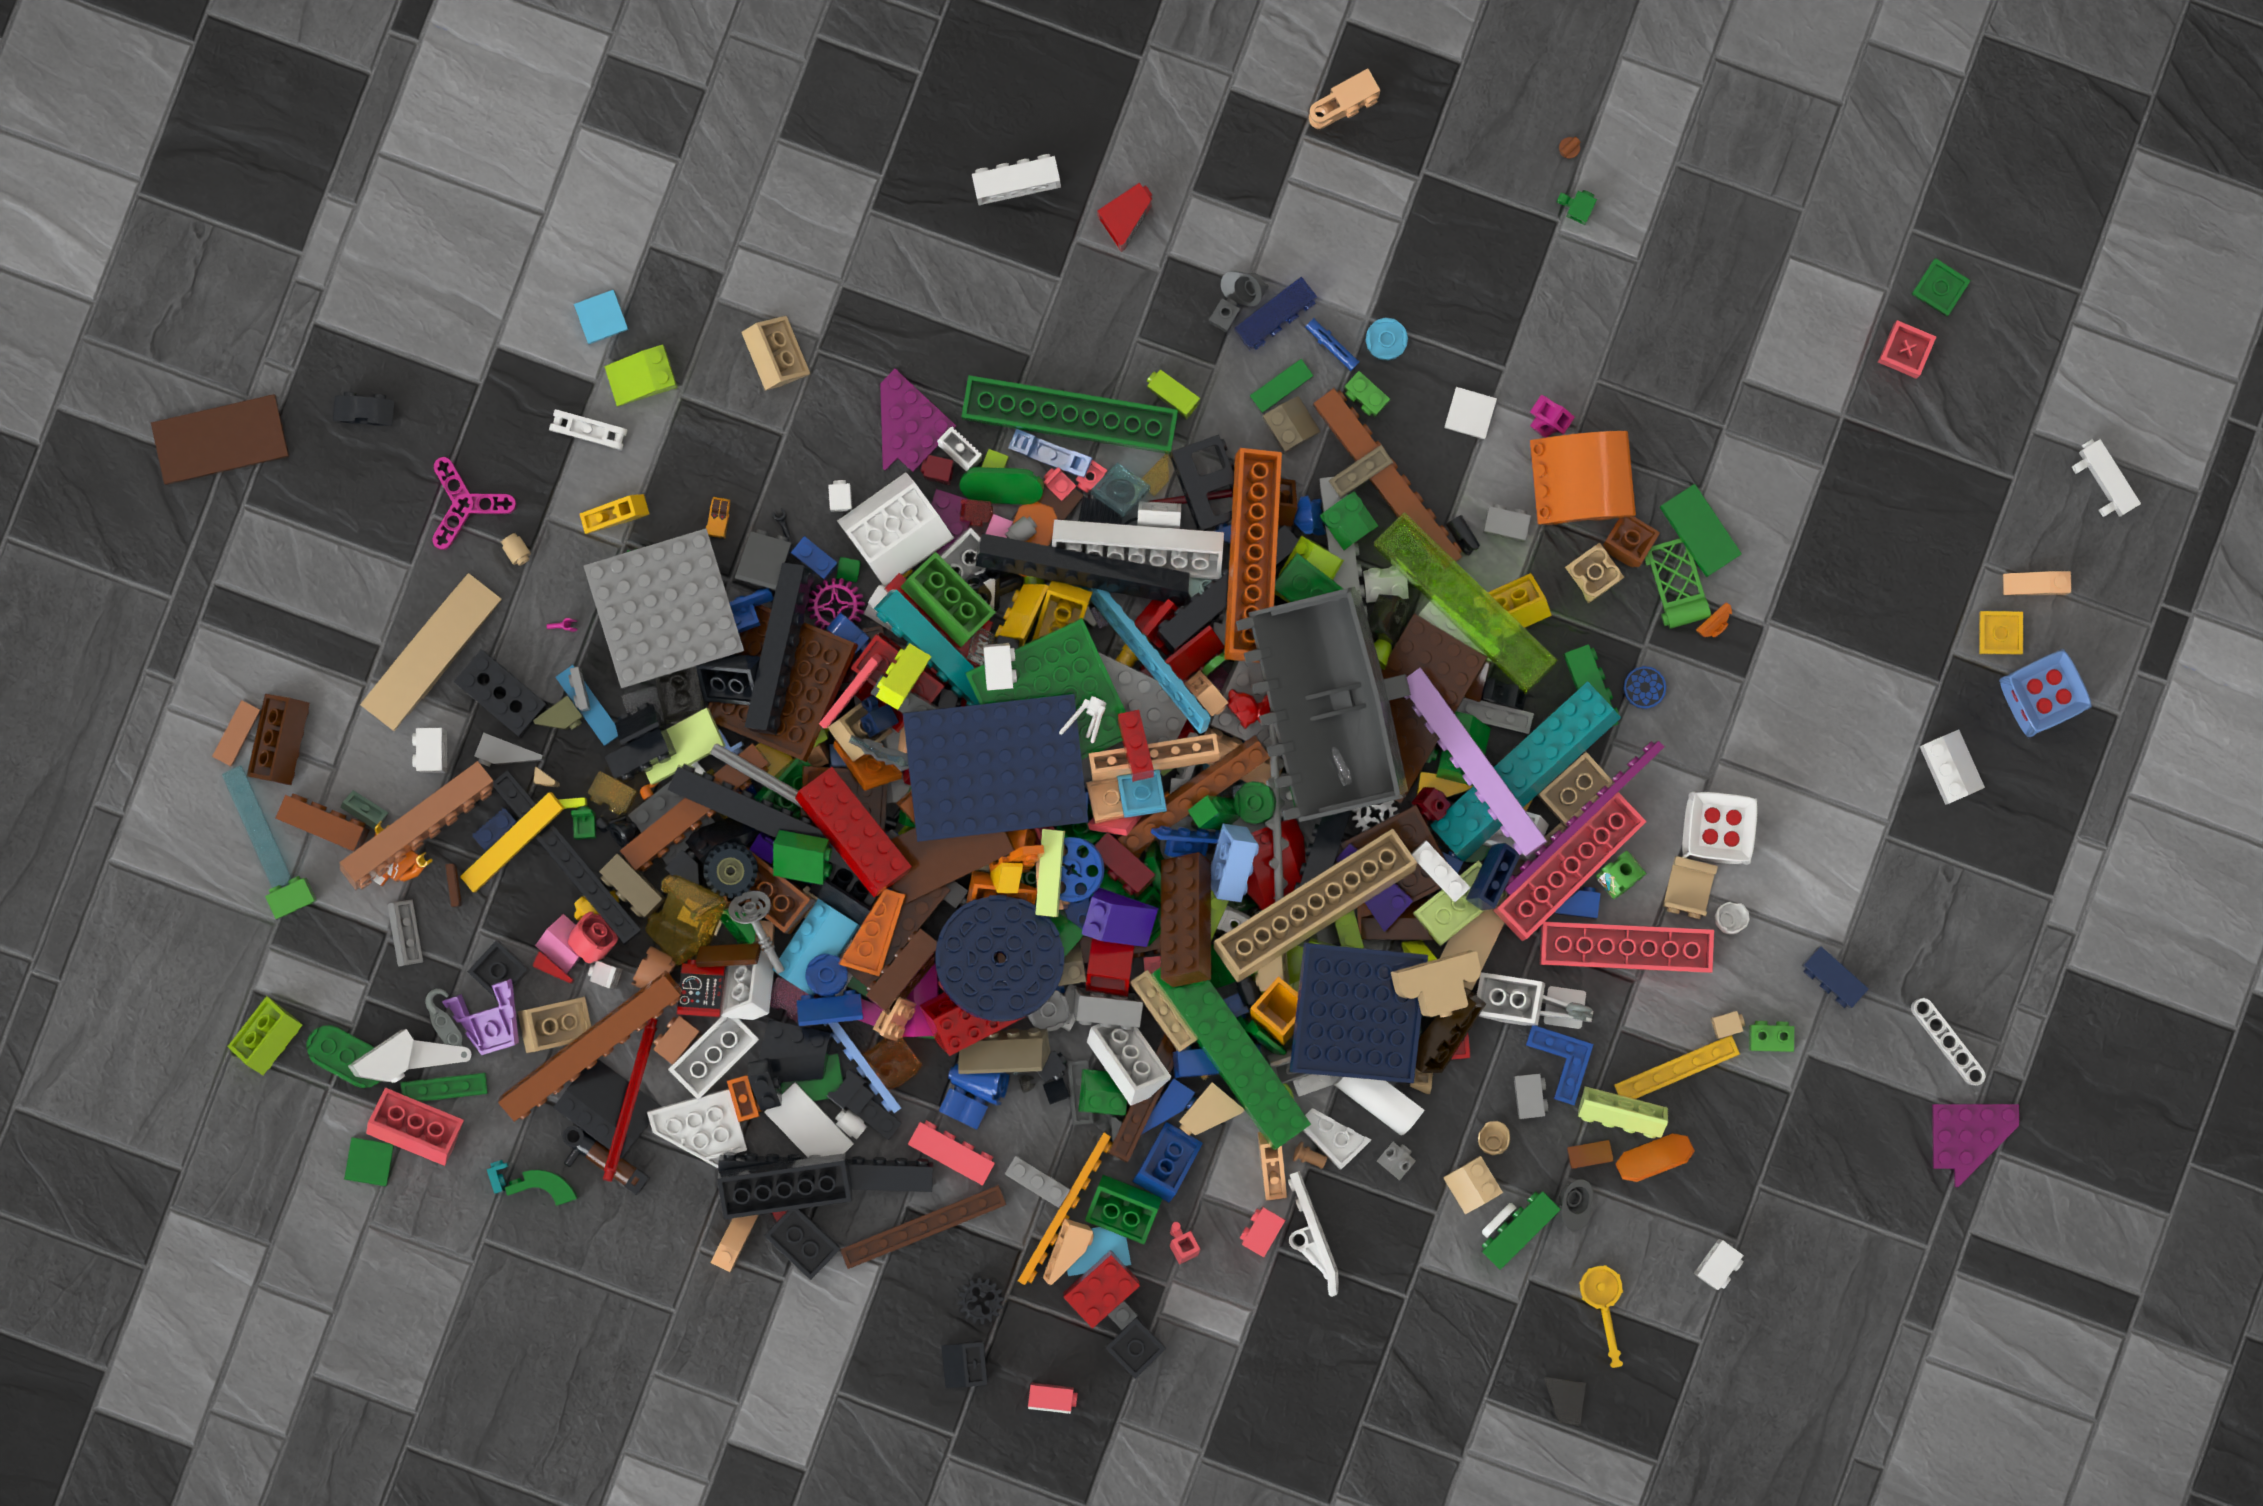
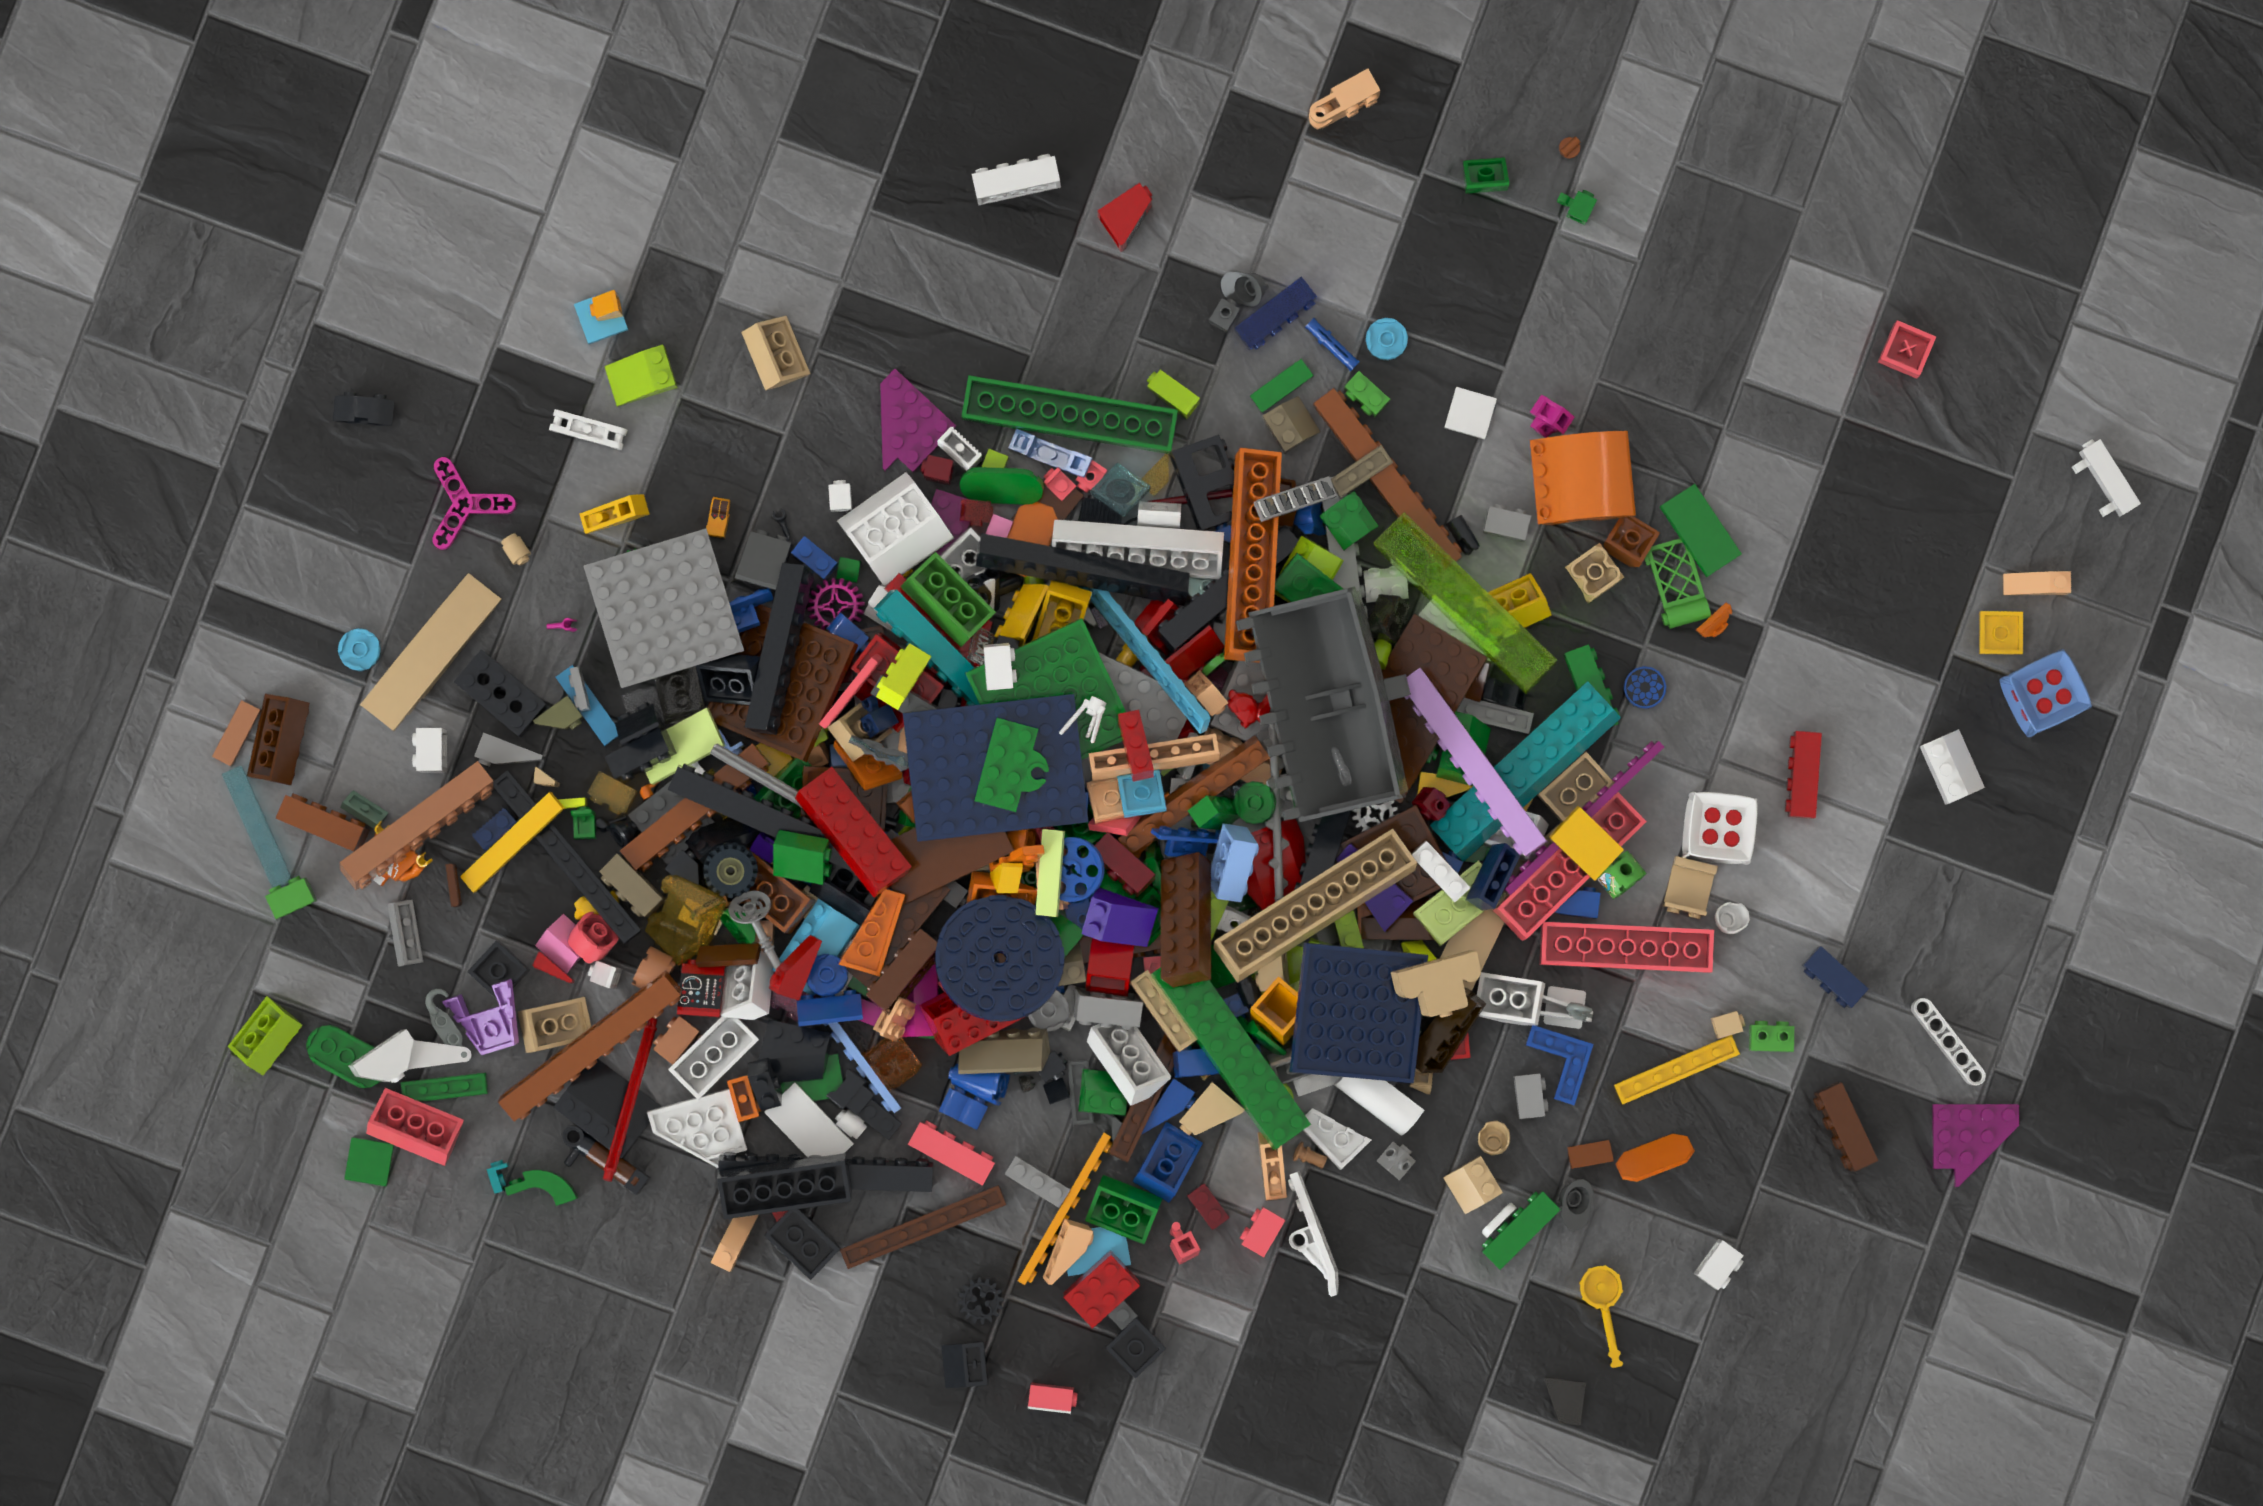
(219, 439): reddish brown tile -> none
(359, 649): none -> medium azure tile
(606, 306): none -> light orange slope
(794, 970): none -> red slope
(1010, 765): none -> green plate
(1022, 529): light grey brick -> none
(1208, 1206): none -> dark red brick
(1295, 499): none -> tile
(1485, 175): none -> green slope
(1586, 843): none -> yellow tile
(1623, 1112): yellowish green slope -> none
(1804, 774): none -> red brick
(1845, 1126): none -> reddish brown brick
(1941, 287): green tile -> none

